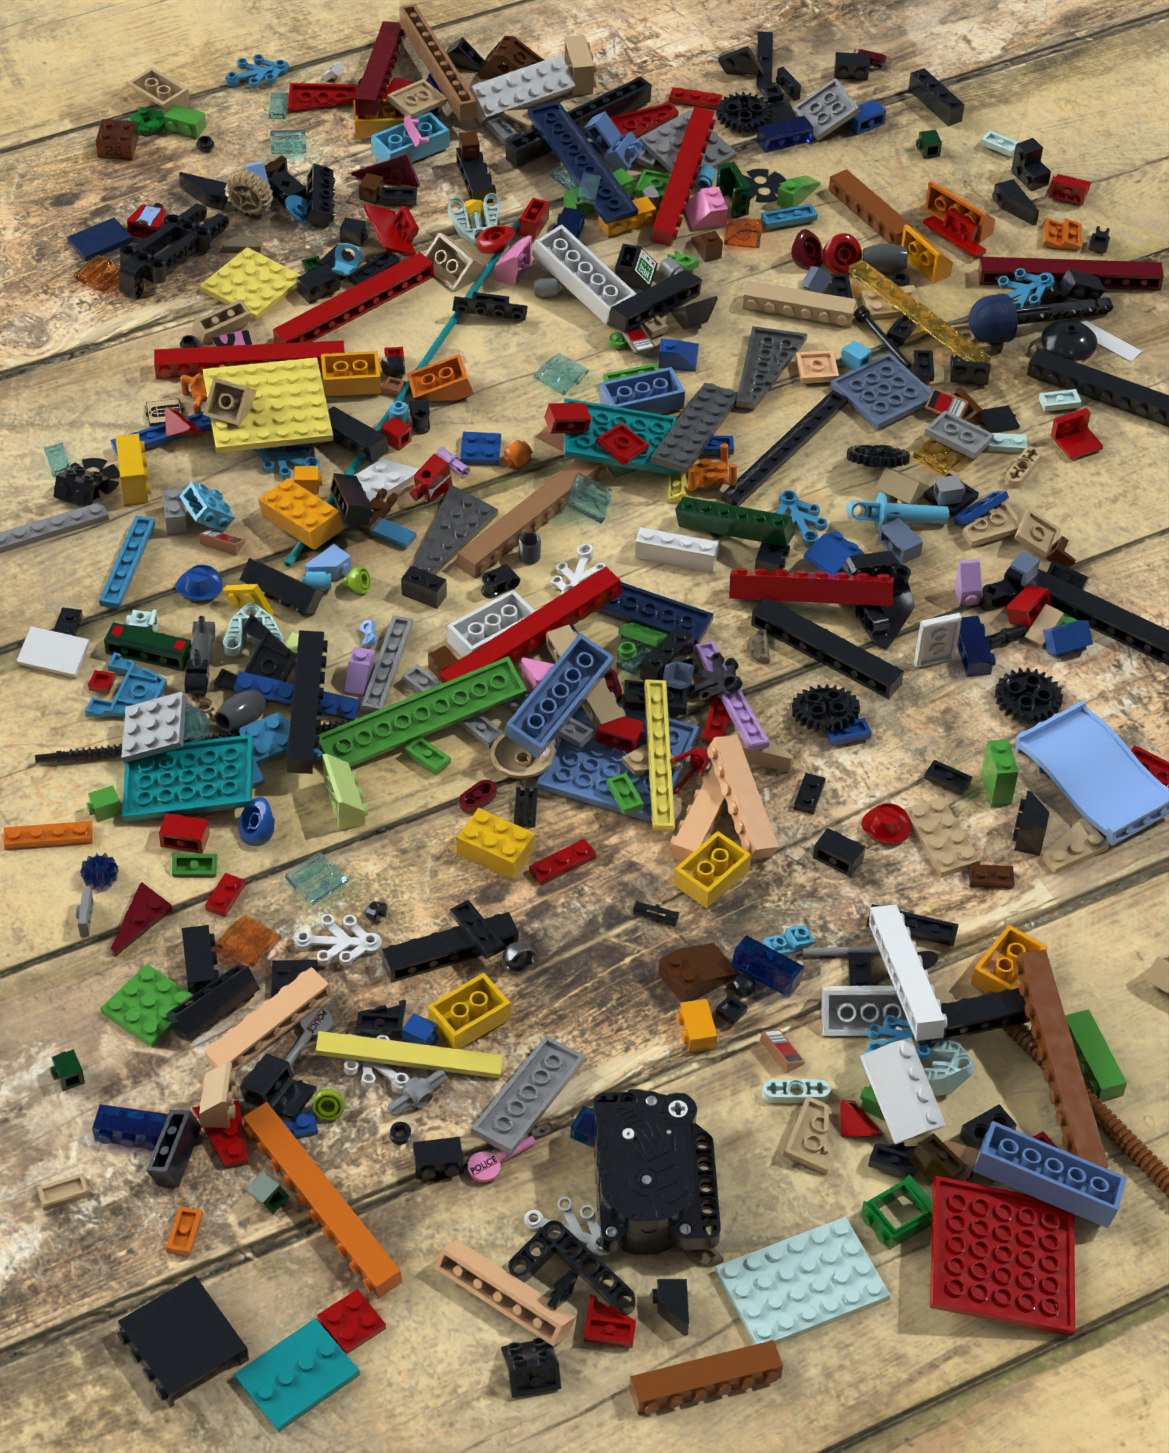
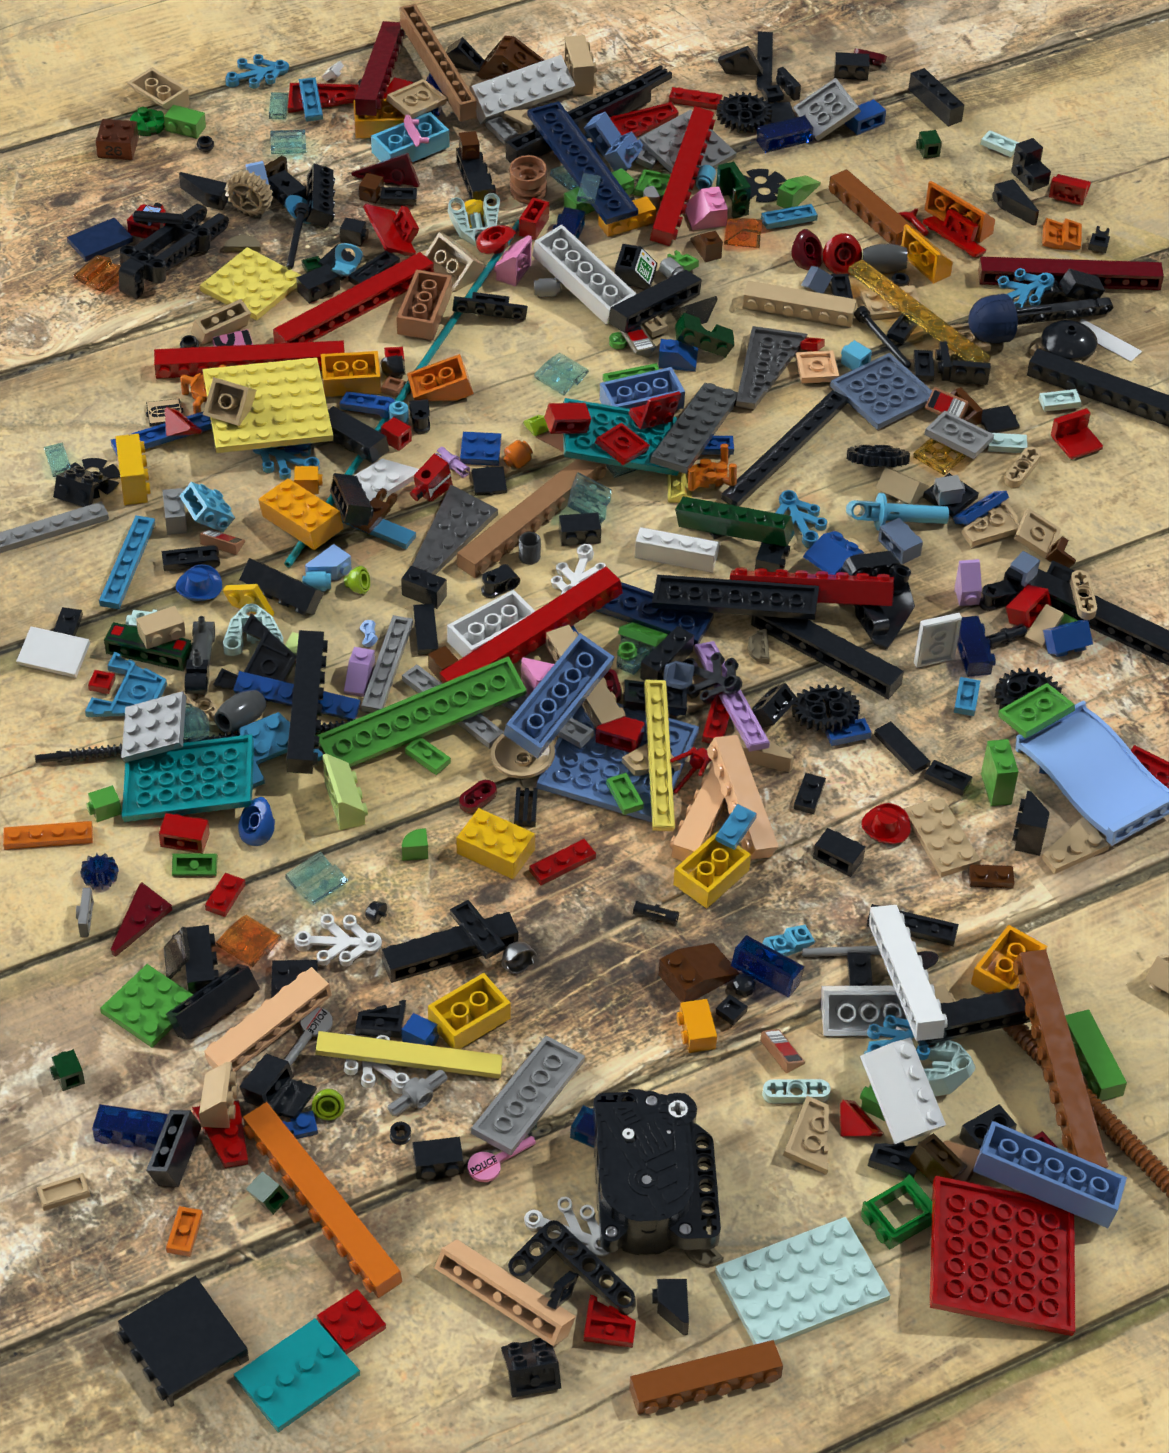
(158, 217): none -> black axle
(160, 627): none -> tan brick
(176, 953): none -> clear smoke piece
(190, 557): none -> black plate
(301, 212): none -> black piece
(310, 99): none -> dark azure tile
(366, 403): none -> blue plate
(415, 845): none -> bright green brick
(424, 305): none -> nougat brick
(425, 628): none -> black tile
(489, 480): none -> black piece
(528, 178): none -> nougat wheel
(536, 425): none -> lime slope
(579, 529): none -> black brick
(656, 411): none -> red bracket
(657, 76): none -> black tile
(691, 332): none -> dark green arch
(735, 597): none -> black plate
(736, 826): none -> dark azure plate
(774, 705): none -> black brick
(812, 344): none -> red plate
(902, 748): none -> black tile
(911, 216): none -> red piece
(944, 363): none -> black plate
(967, 696): none -> dark azure plate
(1036, 710): none -> bright green plate
(1080, 602): none -> tan beam

